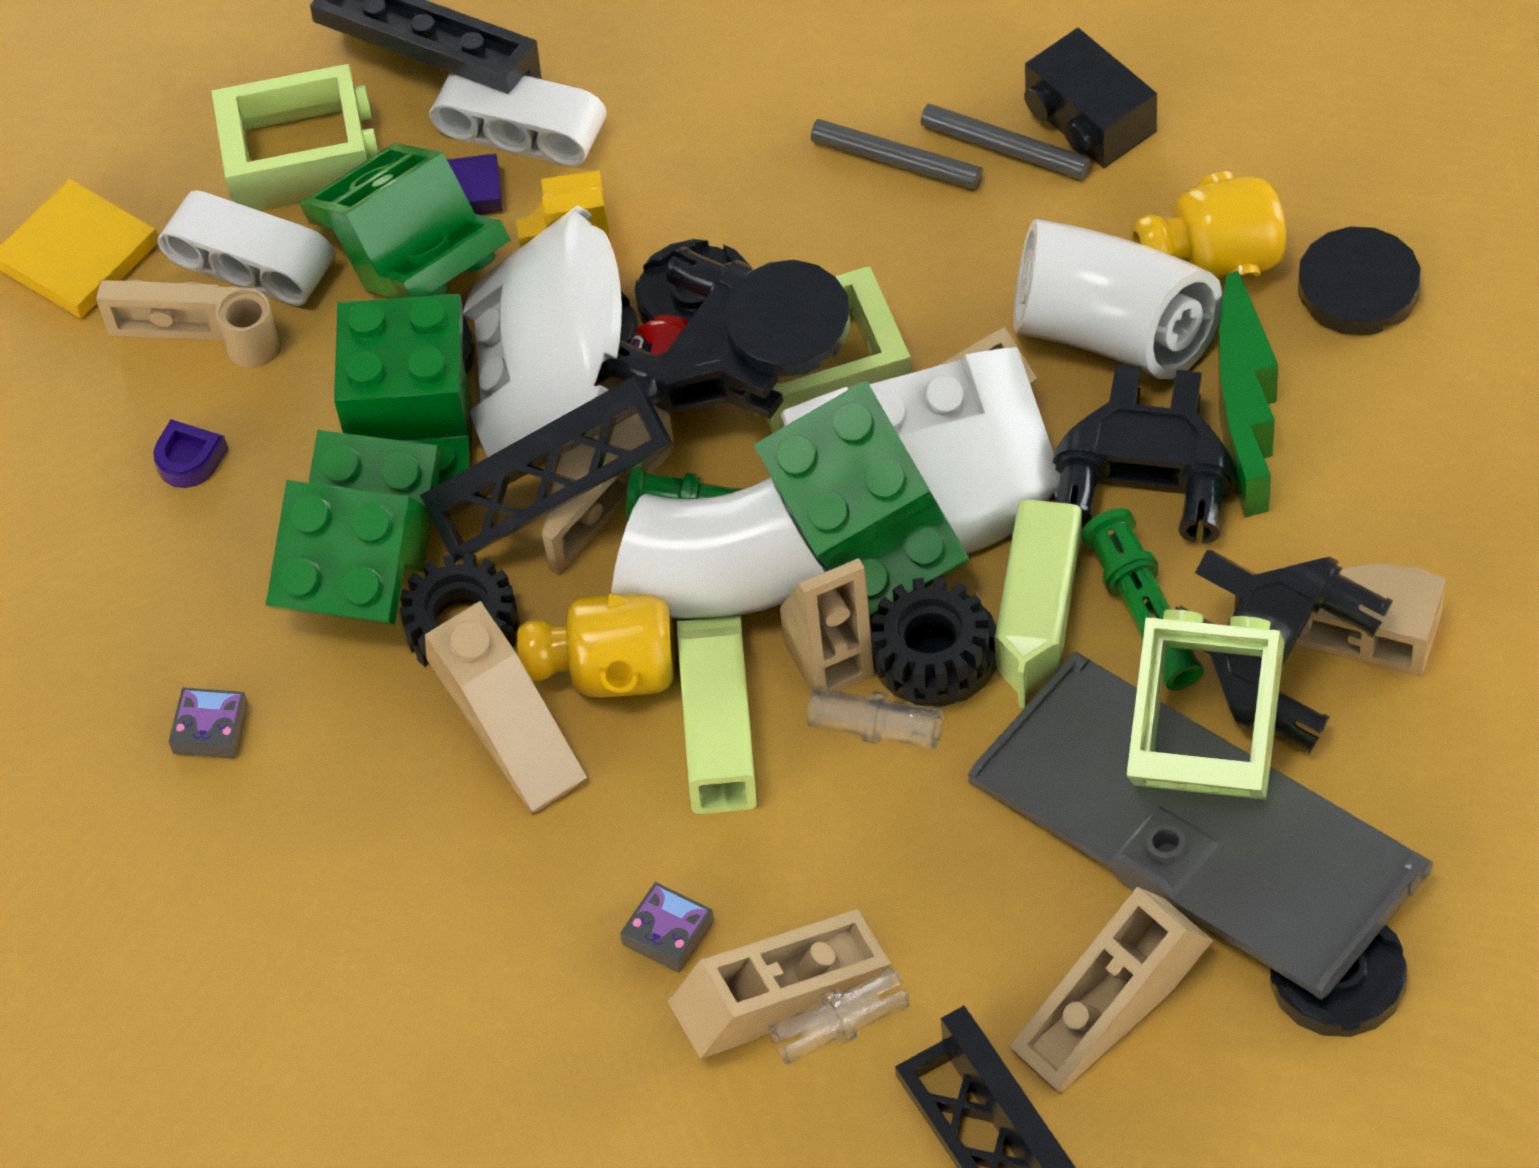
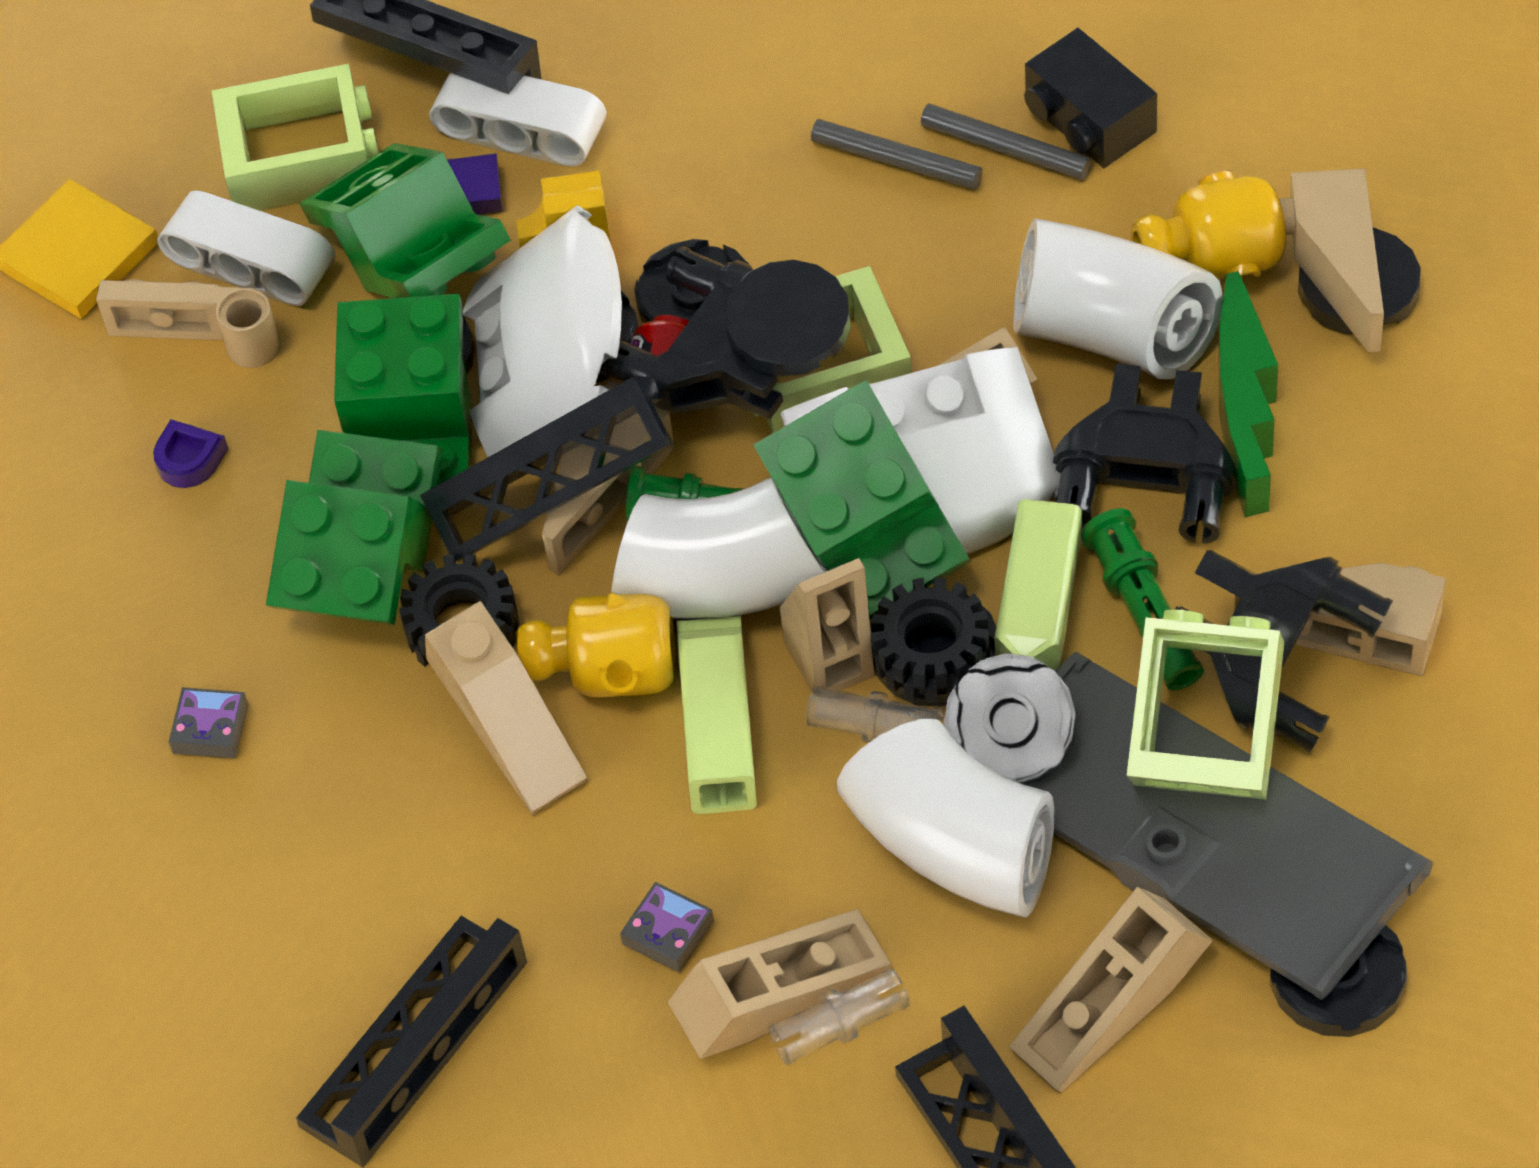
(417, 1049): none -> black fence
(952, 816): none -> white brick
(1013, 717): none -> tile
(1337, 246): none -> tan slope

